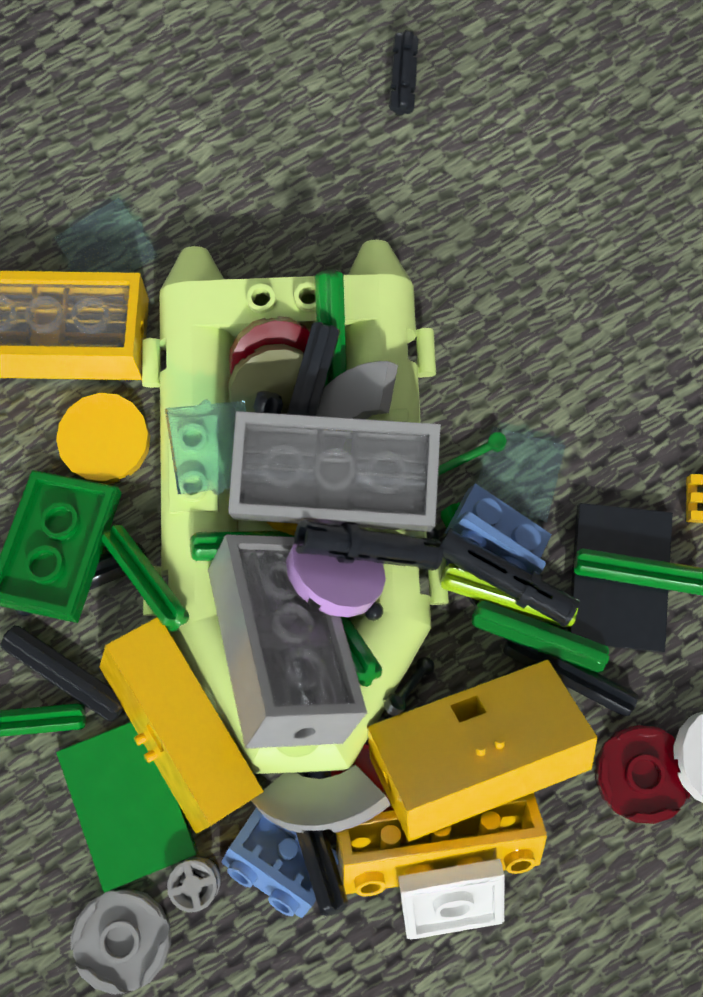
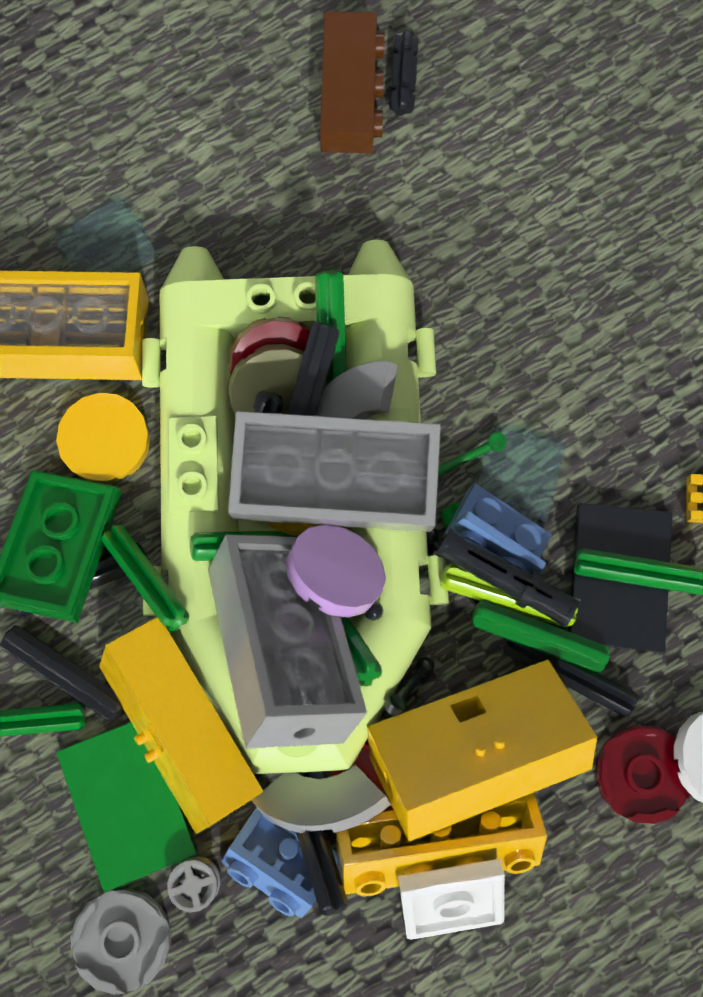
(202, 445): clear light blue piece -> none
(351, 82): none -> reddish brown brick
(352, 543): black pin -> none

